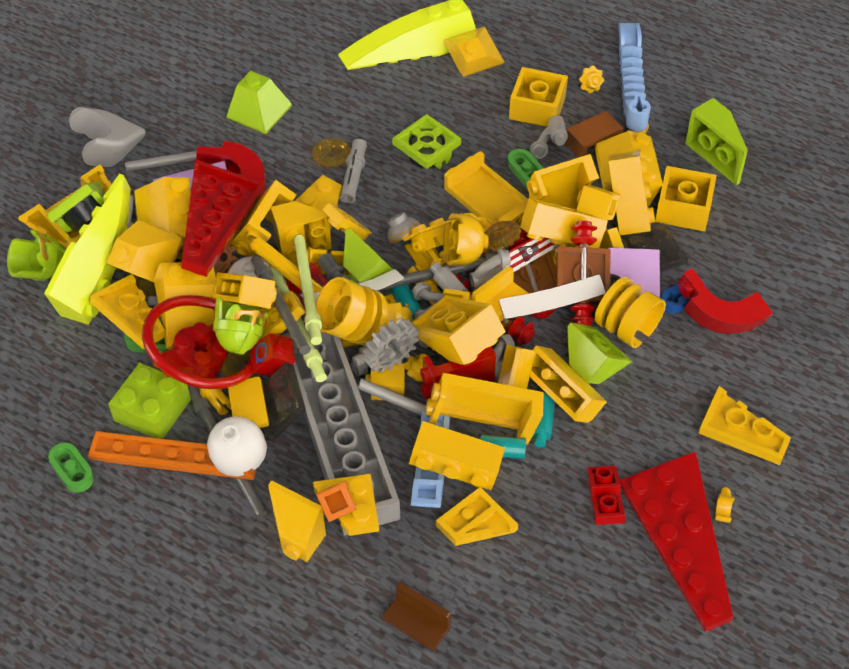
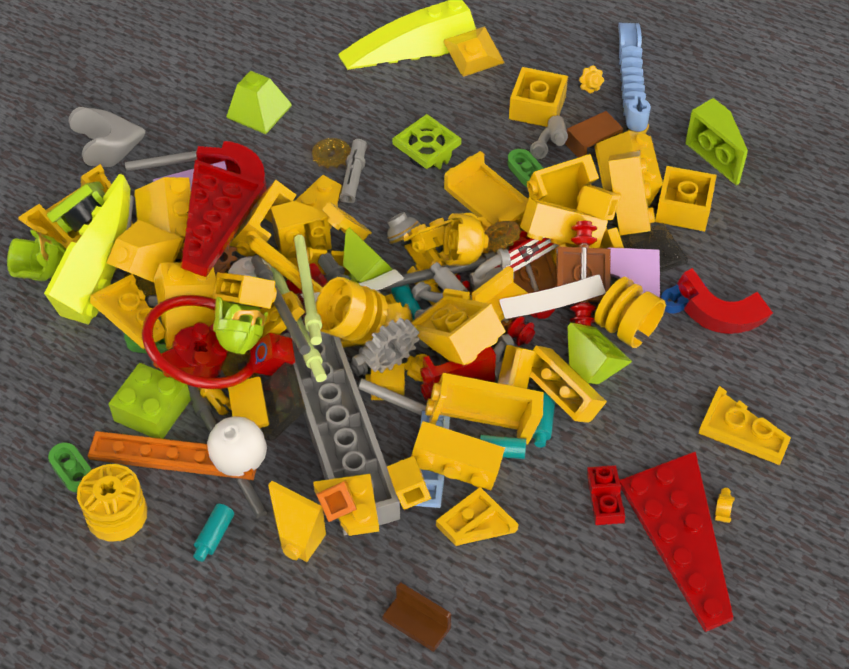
(112, 502): none -> yellow wheel
(213, 531): none -> teal cylinder
(408, 482): none -> yellow brick

